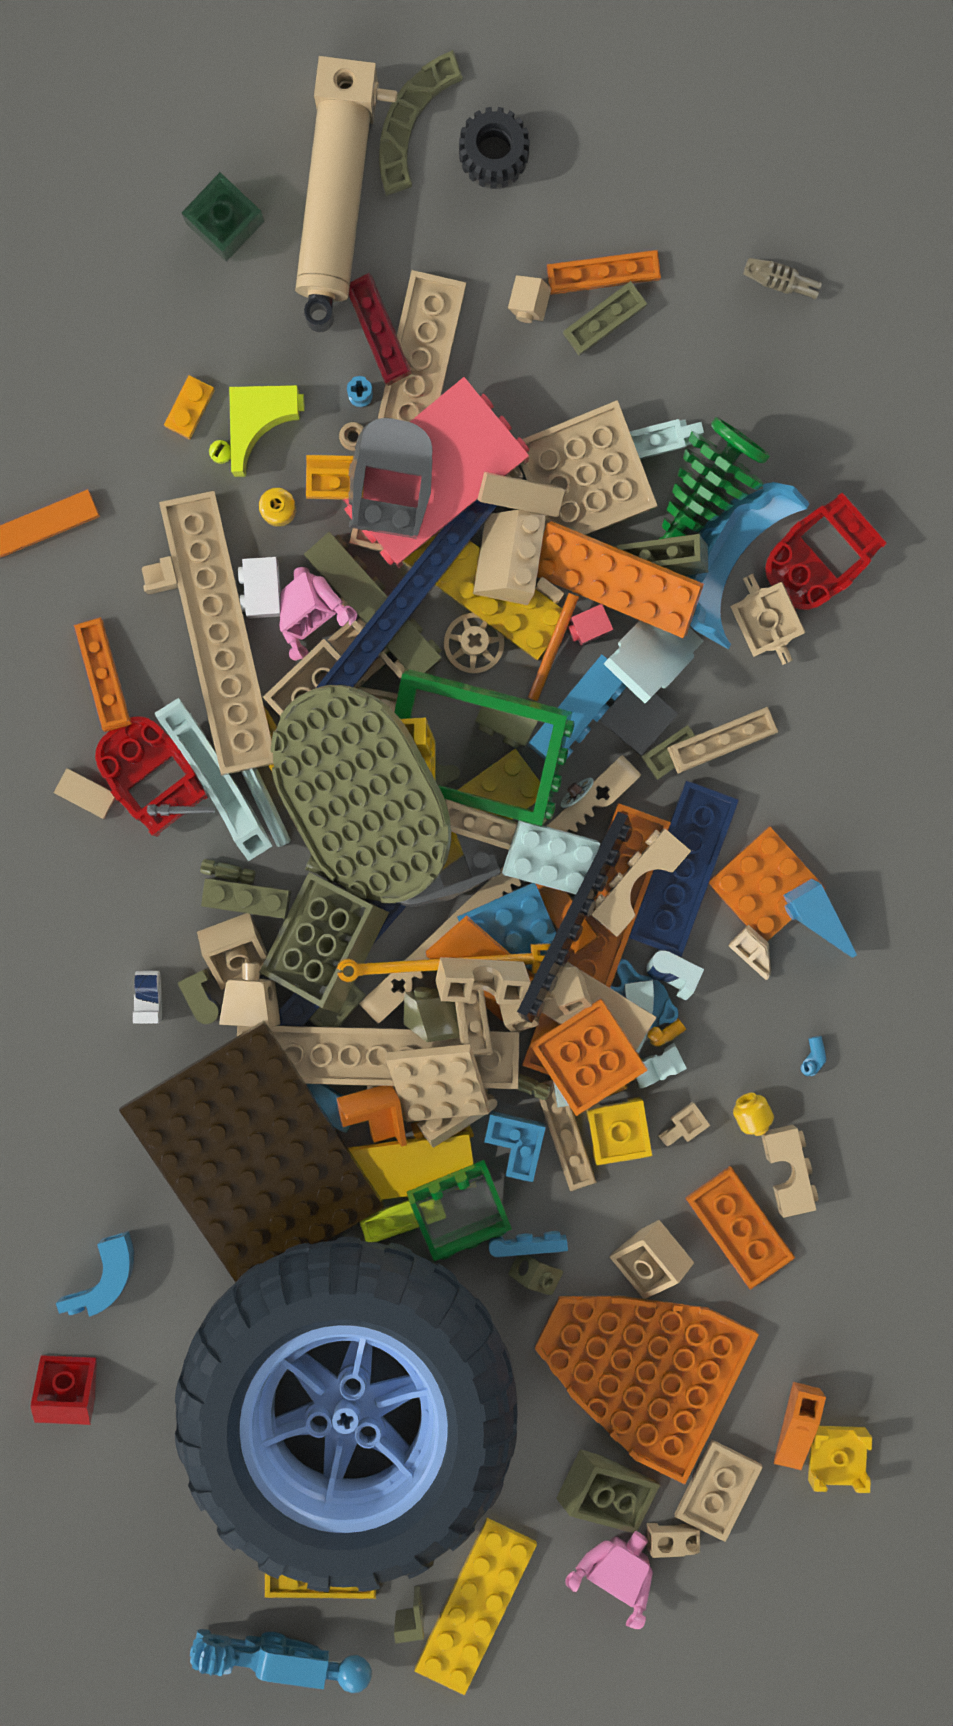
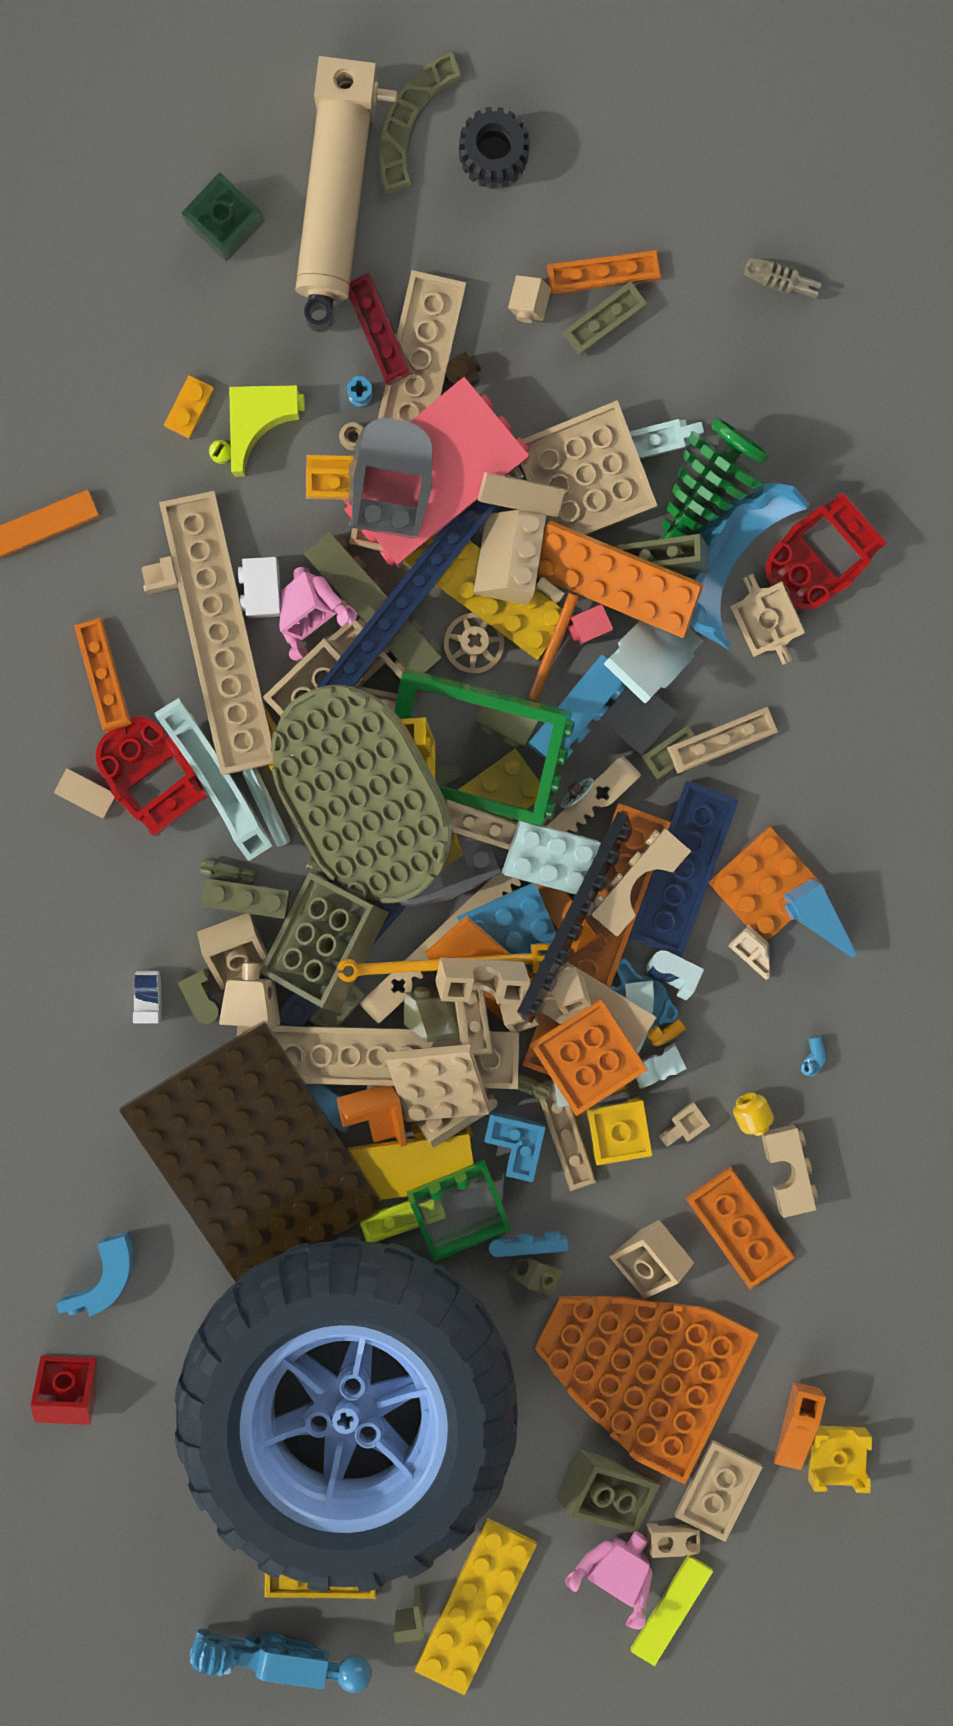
(166, 810): dark grey piece -> none
(274, 516): yellow head -> none
(461, 367): none -> dark brown plate
(671, 1610): none -> neon yellow tile

